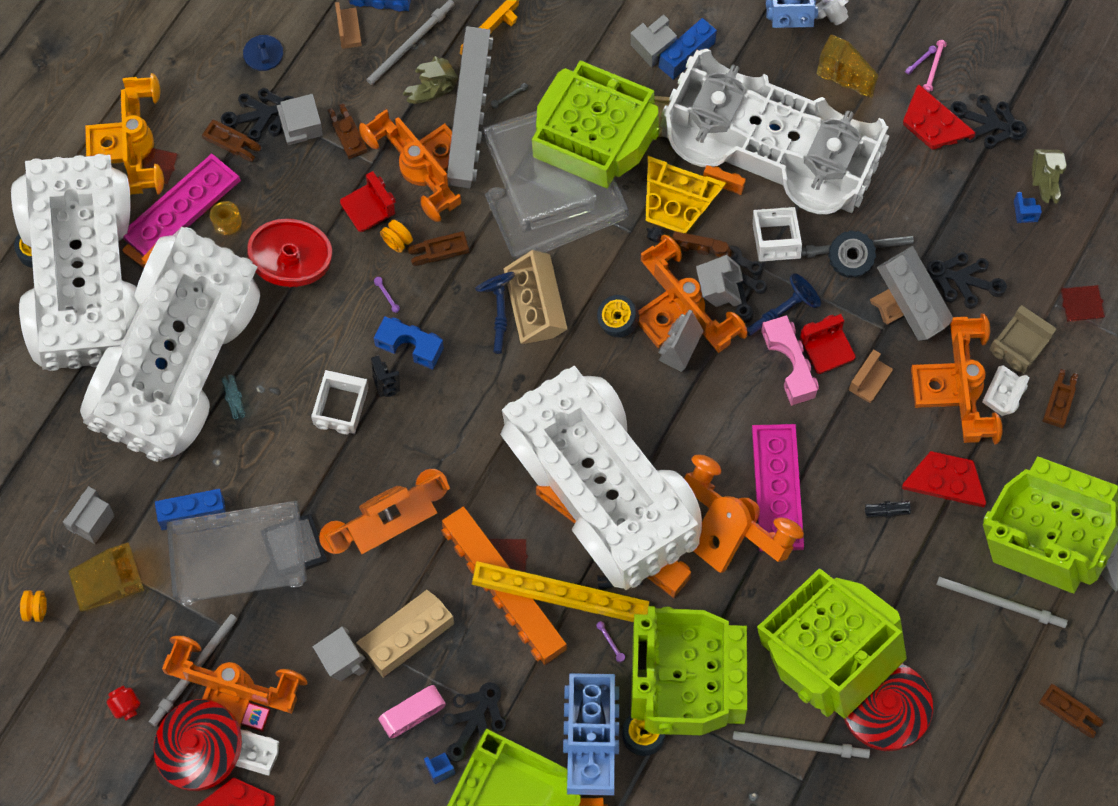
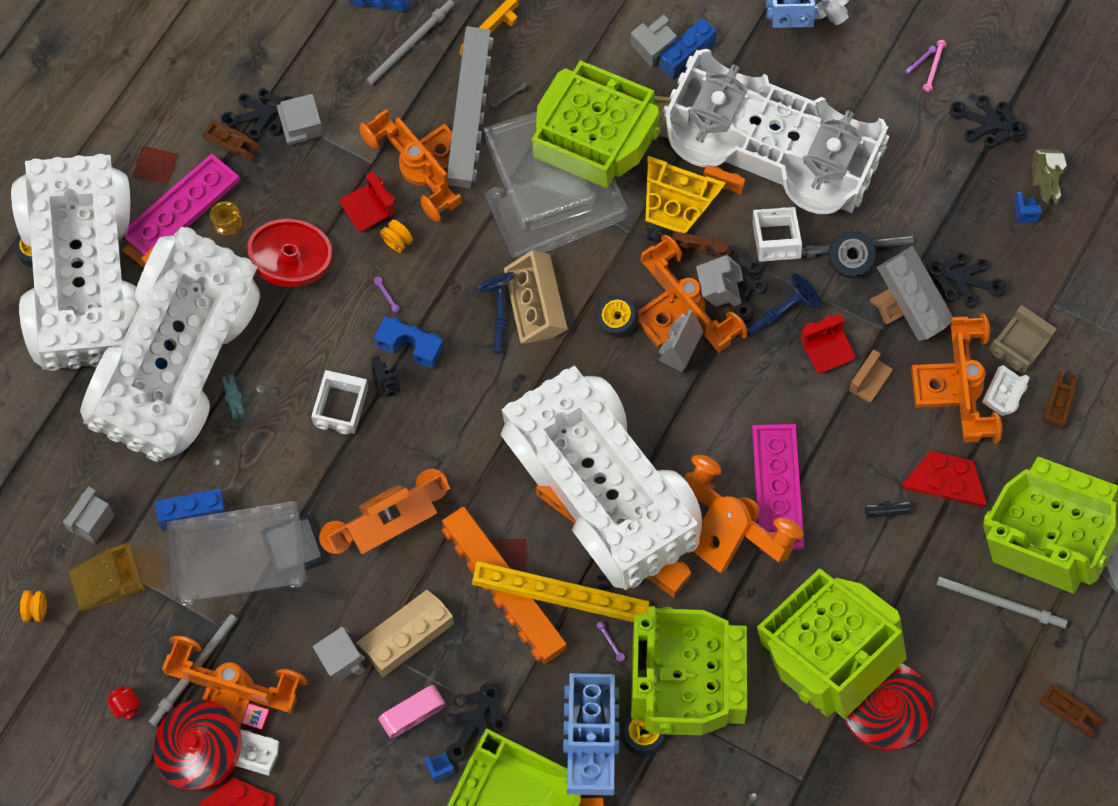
(131, 137): light orange piece -> none
(263, 53): dark blue shield -> none
(347, 133): reddish brown hinge -> none
(348, 27): medium nougat panel -> none
(436, 79): olive piece -> none
(439, 248): reddish brown hinge -> none
(780, 336): bright pink arch -> none
(845, 750): light grey bar -> none
(846, 66): clear yellow slope -> none
(933, 121): red wing -> none
(1082, 303): clear red piece -> none

